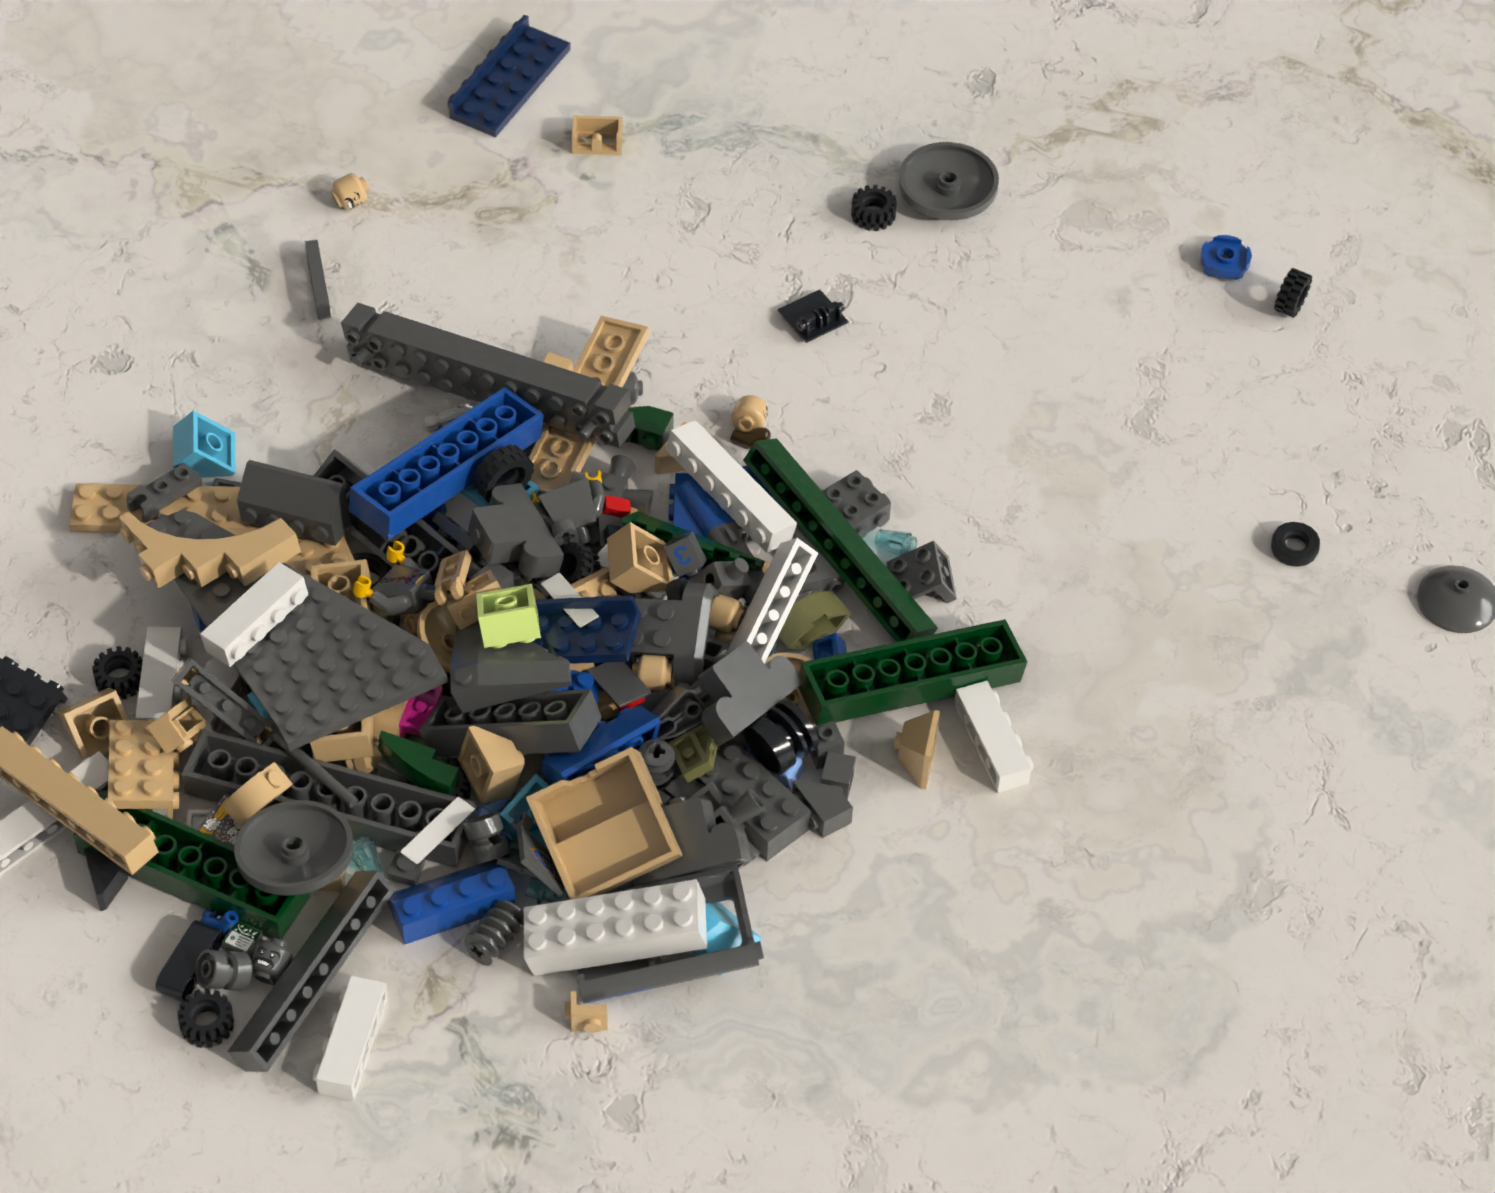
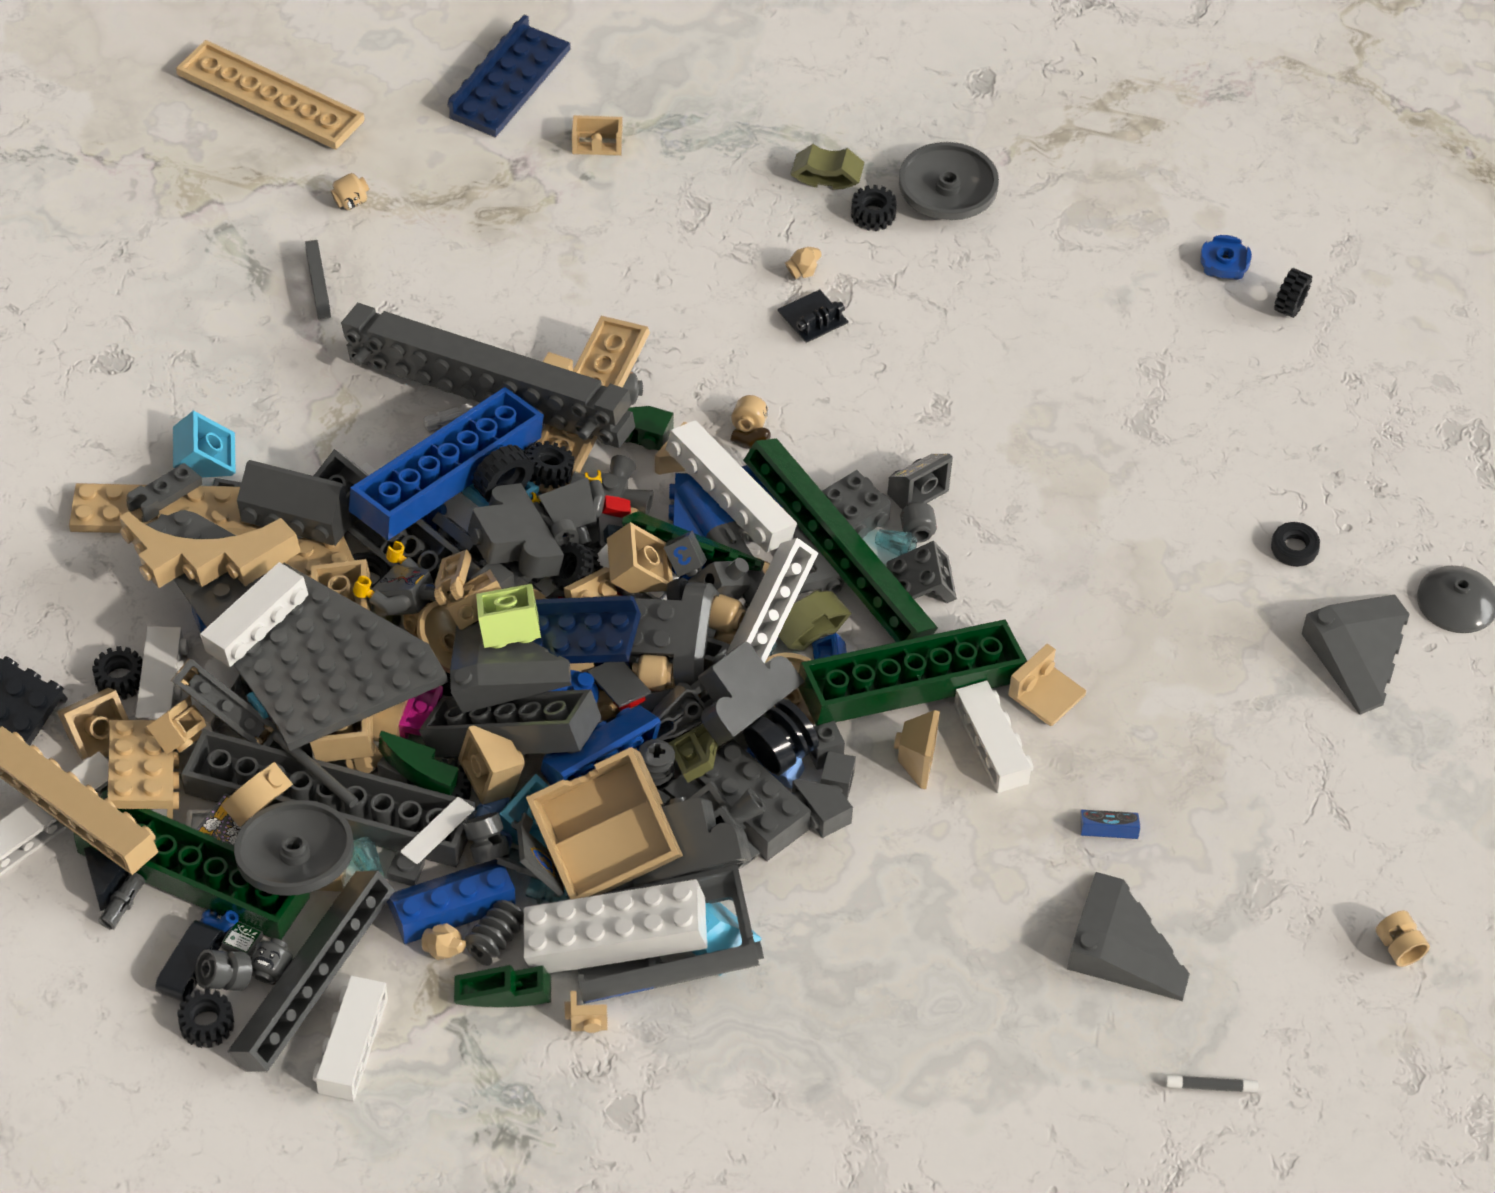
(121, 900): none -> dark grey pin
(270, 94): none -> tan plate
(443, 941): none -> tan rock
(503, 987): none -> dark green slope
(551, 464): none -> black tyre
(558, 588): white sticker -> none
(803, 262): none -> tan rock
(827, 168): none -> olive brick
(919, 520): none -> dark grey head
(921, 481): none -> dark grey slope
(1044, 688): none -> tan bracket
(1110, 824): none -> blue slope
(1122, 944): none -> dark grey slope
(1212, 1083): none -> dark grey bar
(1358, 645): none -> dark grey slope
(1402, 938): none -> tan wheel

